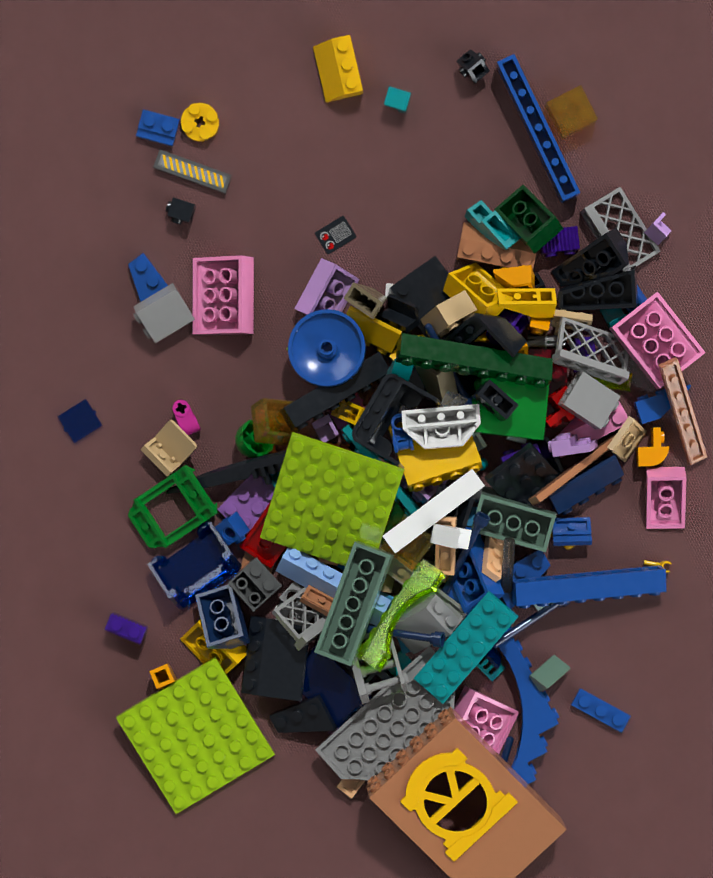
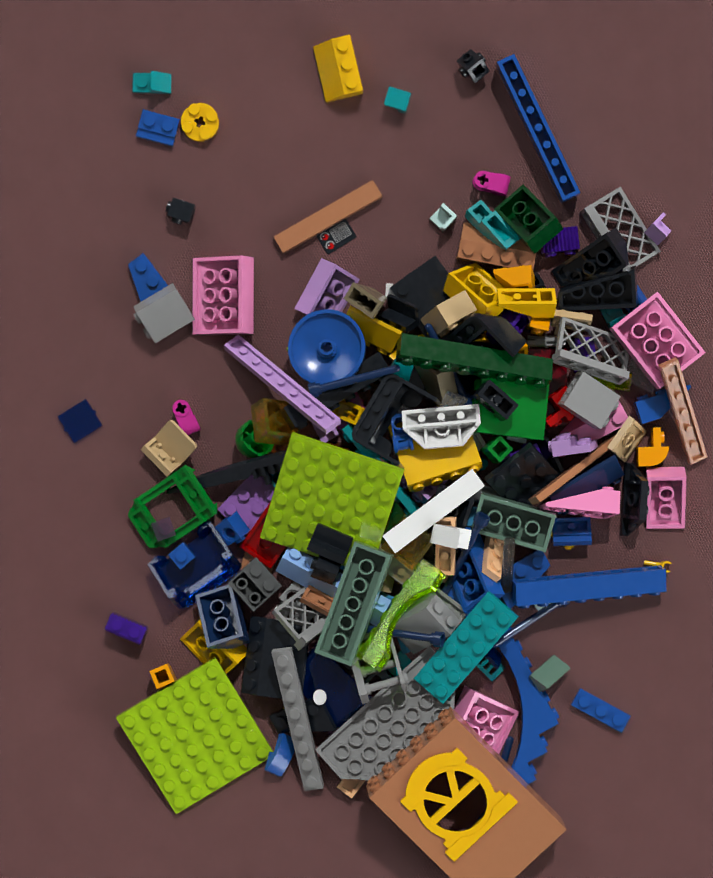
(152, 82): none -> teal slope
(163, 529): none -> clear purple plate
(182, 555): none -> blue brick
(192, 171): tile -> none
(281, 757): none -> blue slope
(282, 384): none -> lavender plate
(297, 718): none -> light grey plate
(316, 389): none -> dark blue piece
(319, 697): none -> white sticker
(324, 569): none -> black brick
(328, 216): none -> nougat tile
(330, 543): none -> black panel
(443, 217): none -> light aqua panel
(495, 183): none -> dark pink piece
(496, 449): none -> green brick
(571, 112): clear yellow brick -> none
(594, 504): none -> bright pink wedge
(633, 499): none -> black wing

